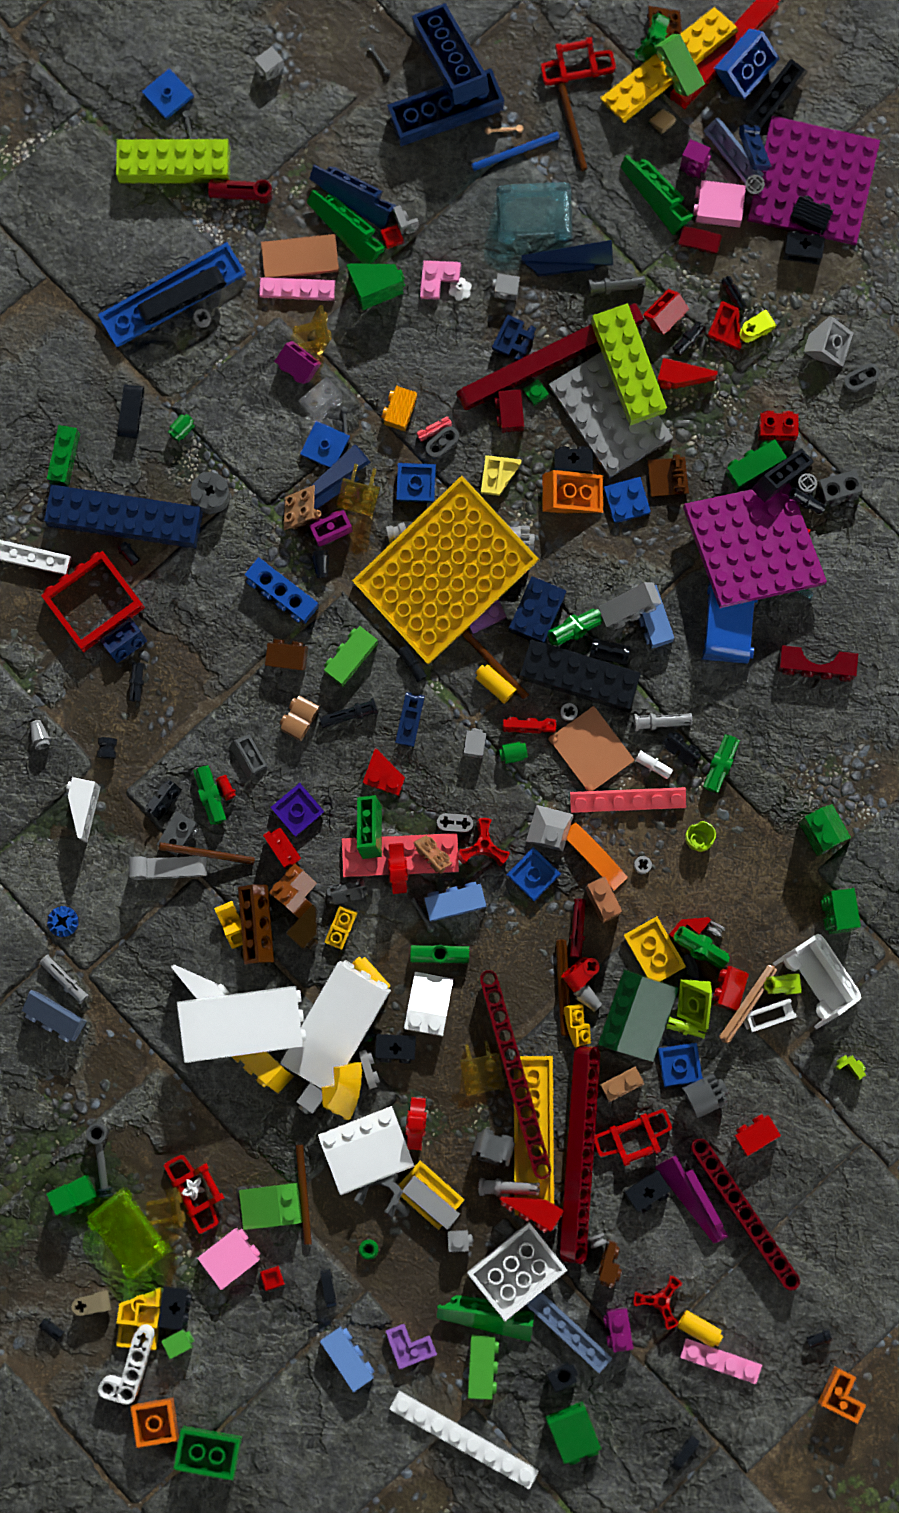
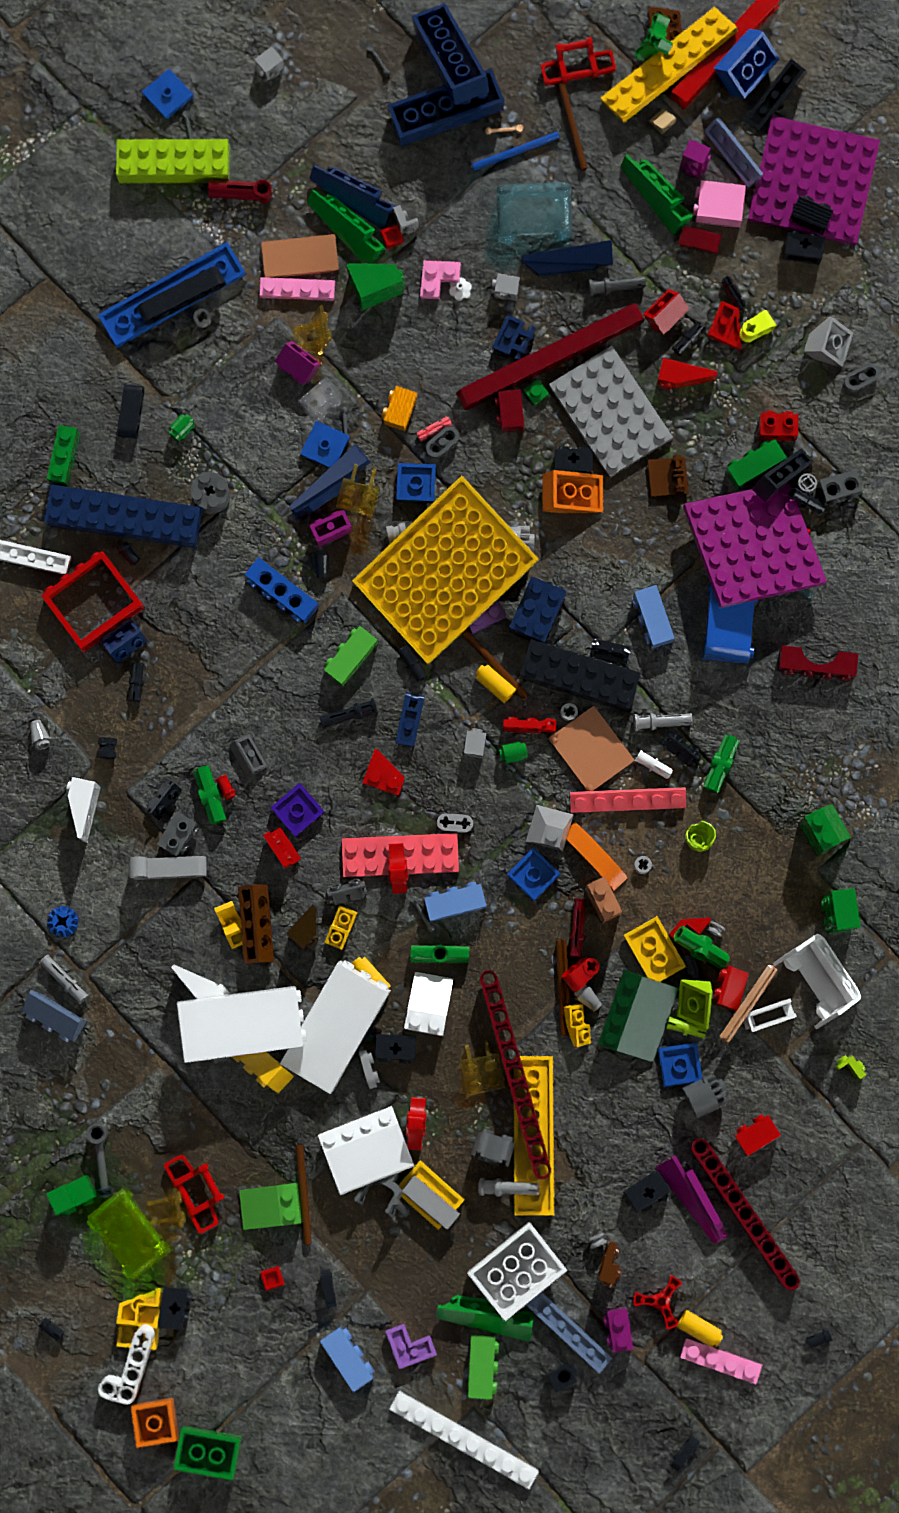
(95, 1303): dark tan piece -> none
(178, 1343): bright green brick -> none
(193, 1188): white plant -> none
(206, 853): reddish brown piece -> none
(229, 1258): bright pink brick -> none
(286, 655): reddish brown brick -> none
(293, 889): dark orange brick -> none
(299, 718): medium nougat brick -> none
(300, 508): medium nougat hinge -> none
(310, 1099): light grey brick -> none
(344, 1093): yellow slope -> none
(364, 1254): green plate -> none
(369, 827): green brick -> none
(438, 858): medium nougat hinge -> none
(459, 1240): light grey brick -> none
(483, 845): red piece -> none
(497, 474): light yellow wing -> none
(539, 1210): red slope -> none
(573, 1433): green slope -> none
(575, 627): green piece -> none
(580, 1155): dark red beam -> none
(622, 1084): medium nougat brick -> none
(627, 500): blue plate -> none
(628, 364): lime brick -> none
(630, 605): light grey brick -> none
(643, 1120): red bar -> none
(679, 65): bright green brick -> none
(754, 147): dark blue plate -> none
(755, 184): light grey wheel -> none
(784, 984): lime piece -> none
(836, 1396): orange brick -> none

